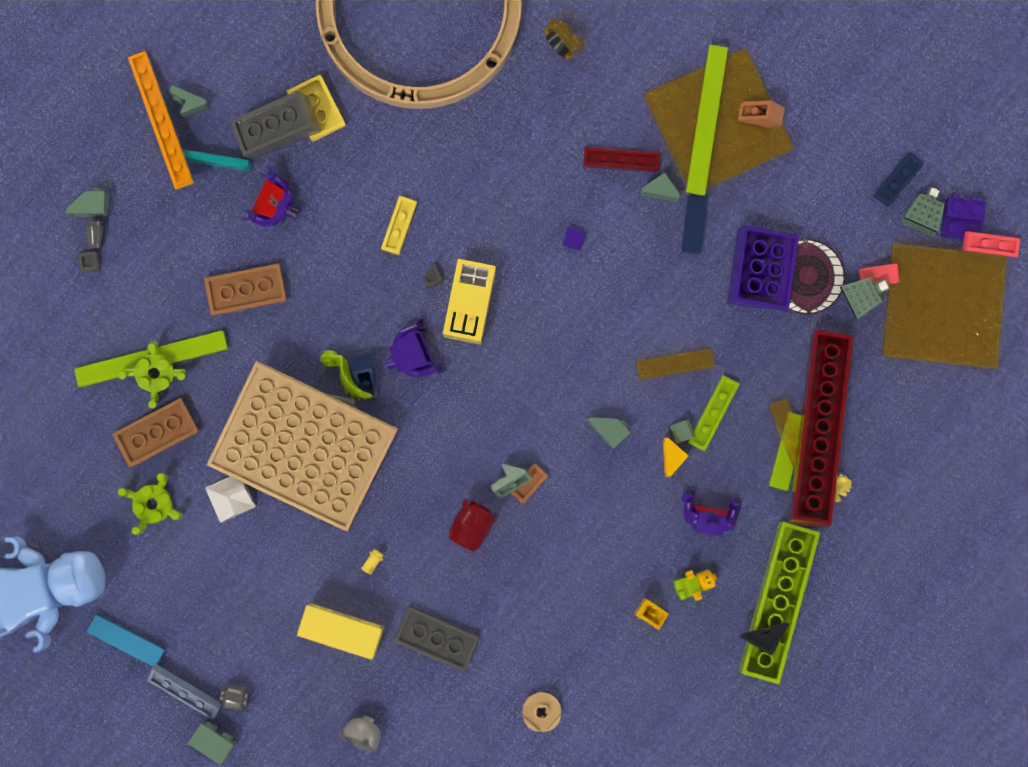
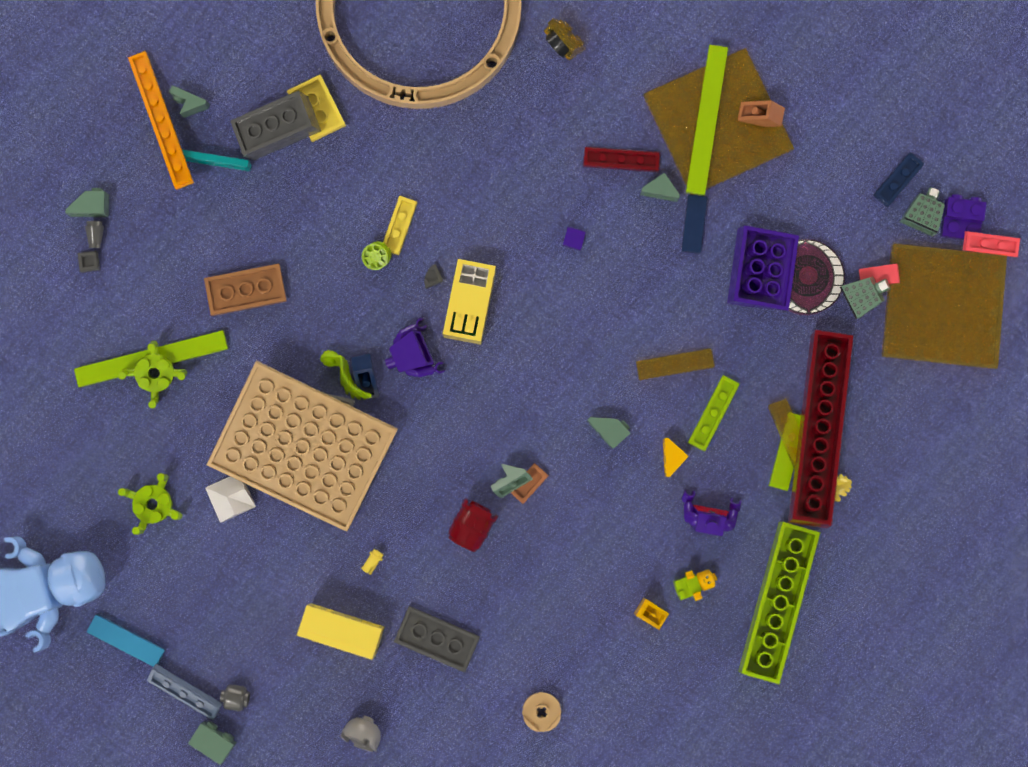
(155, 433): medium nougat plate -> none
(273, 202): torso -> none
(376, 255): none -> lime wheel
(682, 431): sand green tile -> none
(766, 638): black tile -> none

